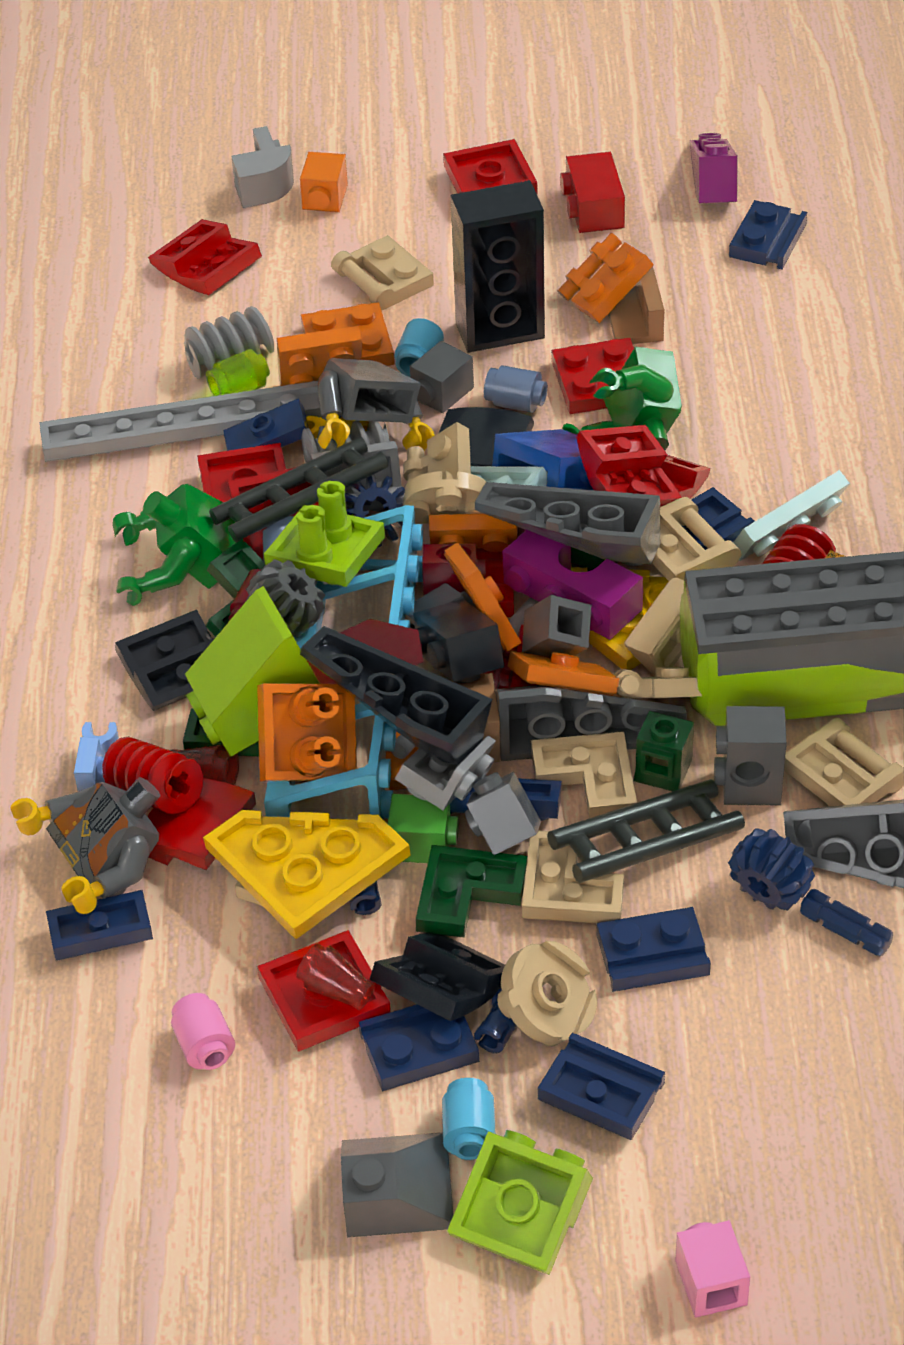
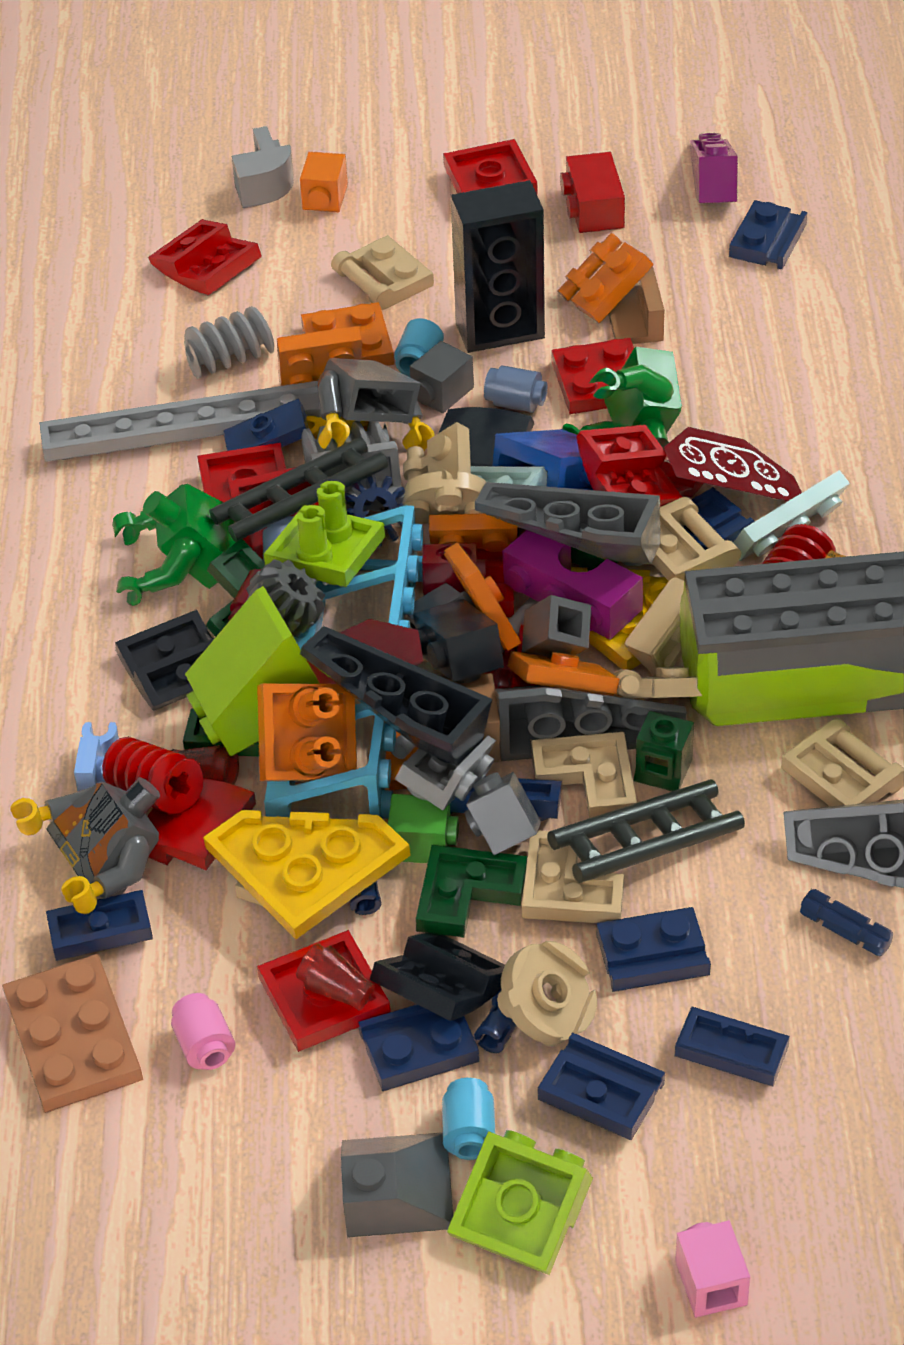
(72, 1033): none -> nougat plate
(238, 373): clear neon green brick -> none
(728, 464): none -> dark red sticker
(732, 1046): none -> dark blue plate
(752, 756): dark grey brick -> none
(771, 869): dark blue gear -> none

